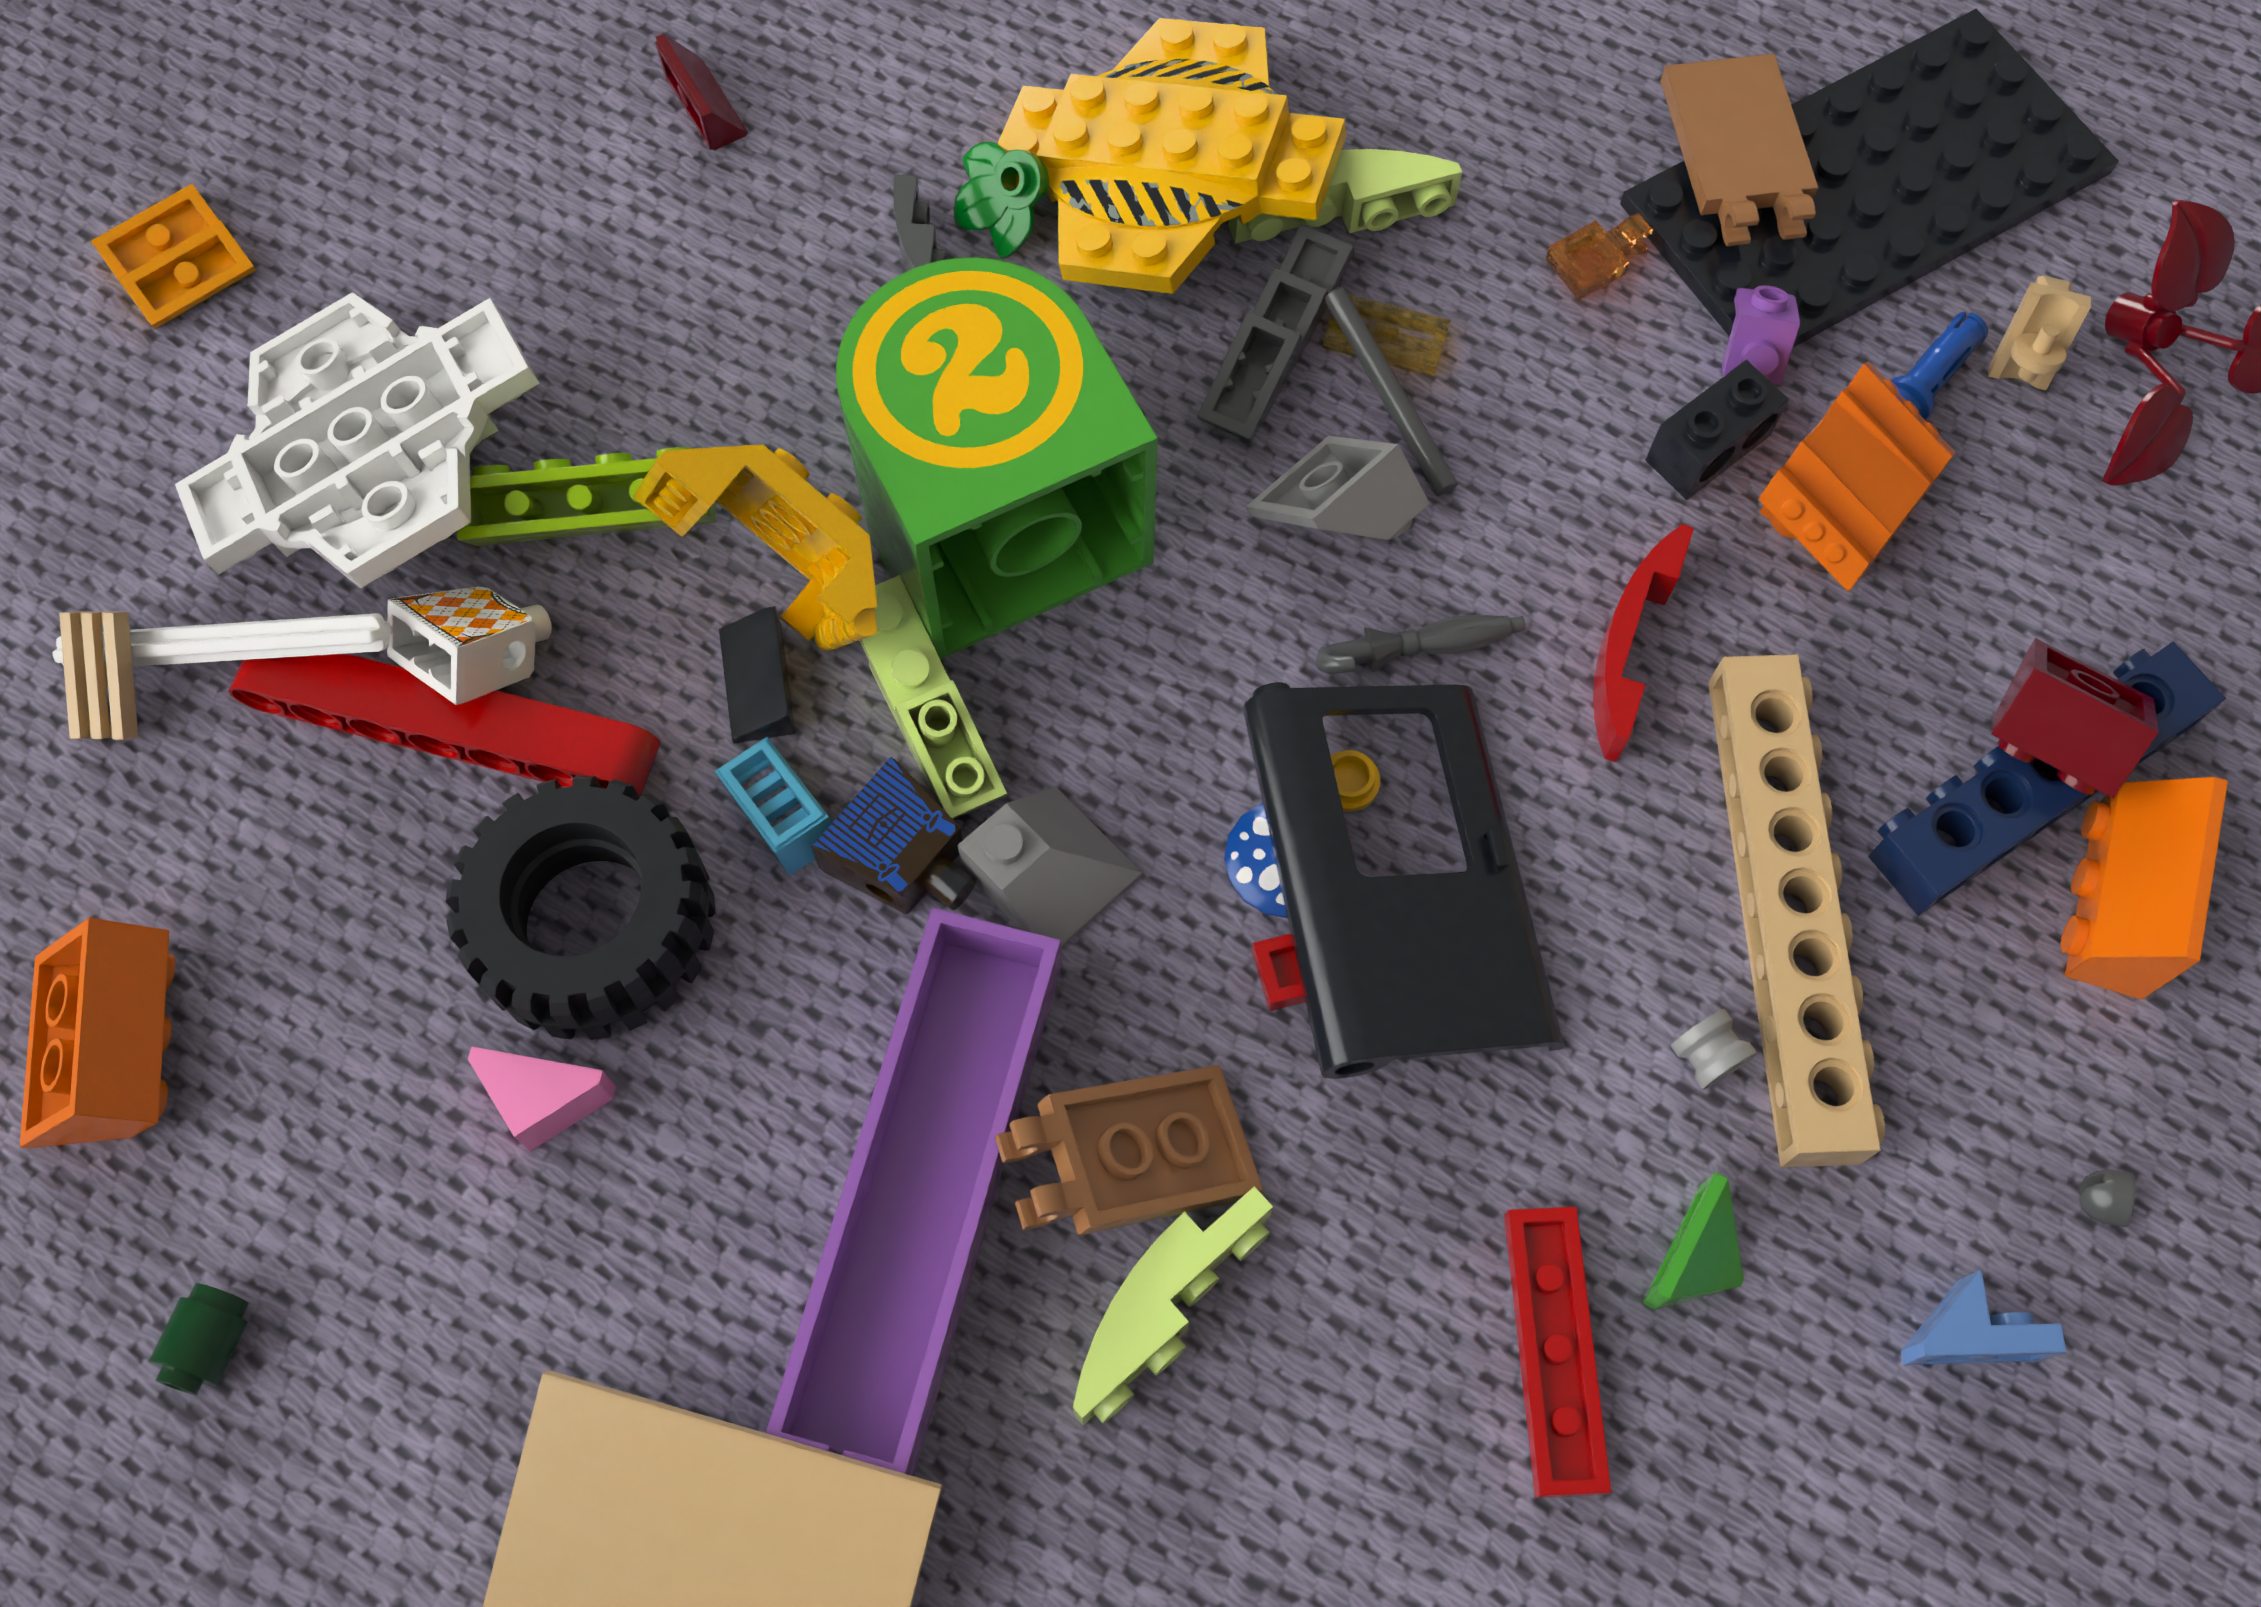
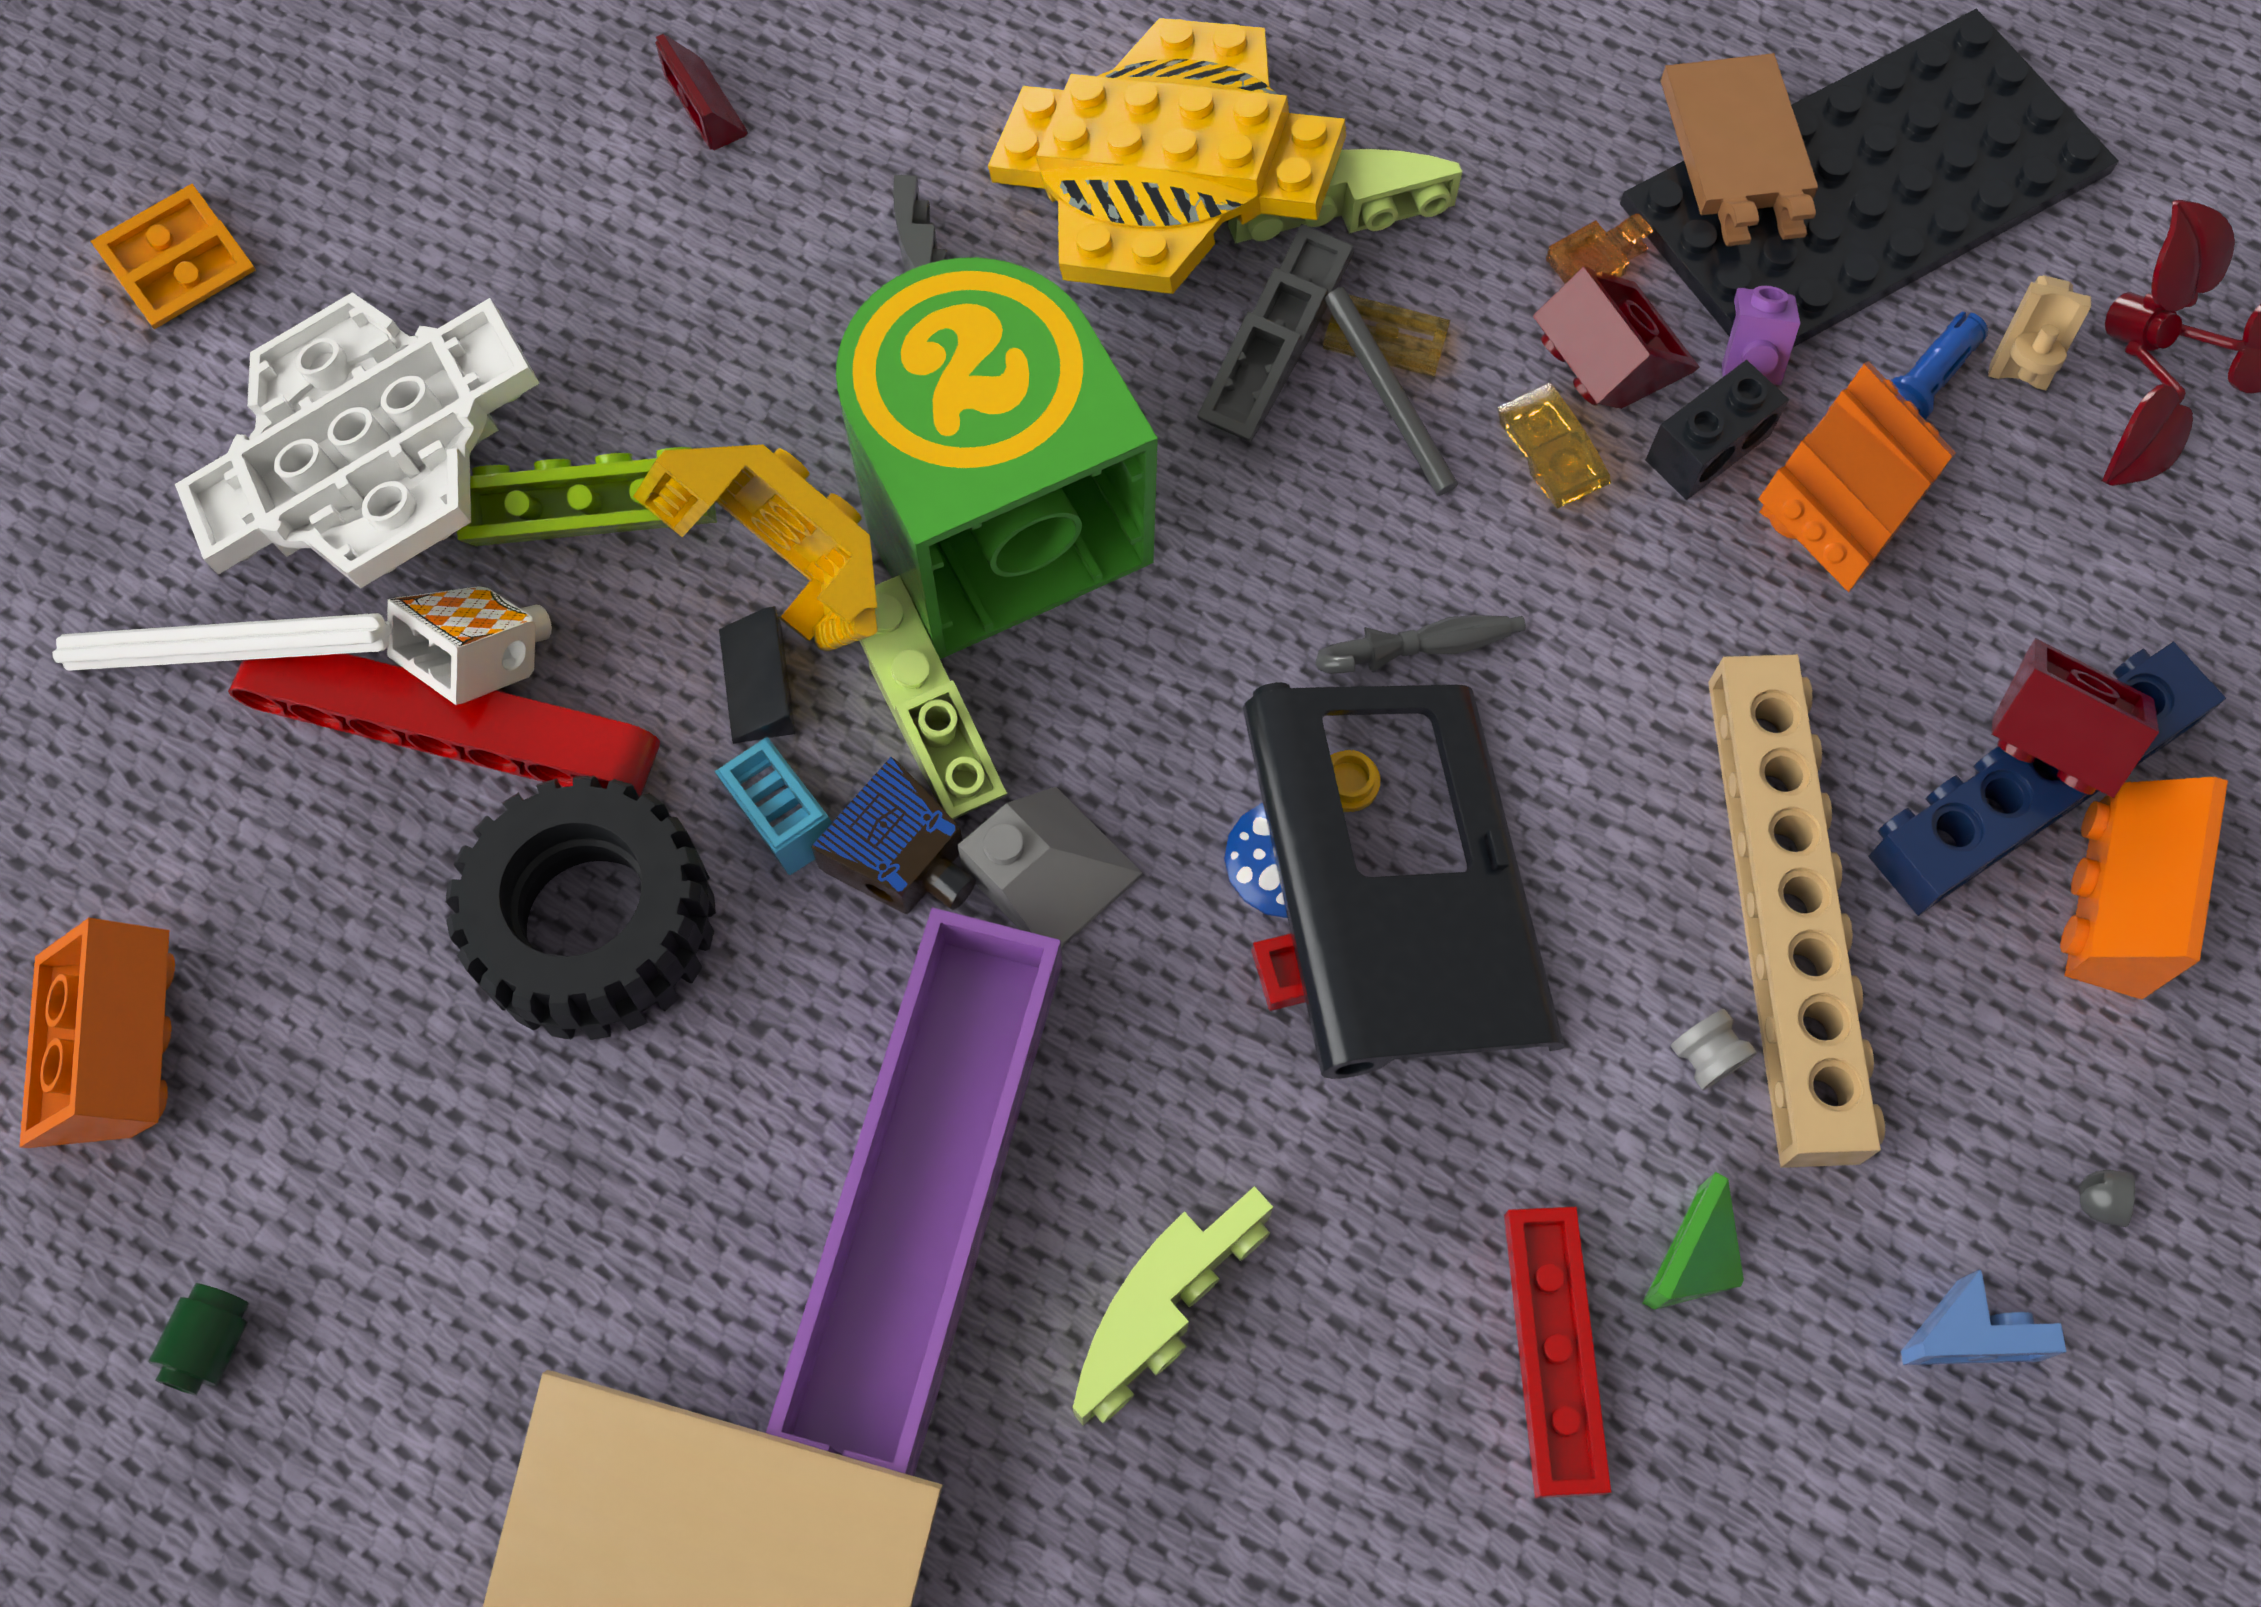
(89, 675): tan tile -> none
(538, 1094): bright pink slope -> none
(995, 200): green plate -> none
(1134, 1151): medium nougat tile -> none
(1346, 489): light grey slope -> none
(1555, 445): none -> clear yellow slope
(1612, 339): none -> slope
(1614, 696): red slope -> none

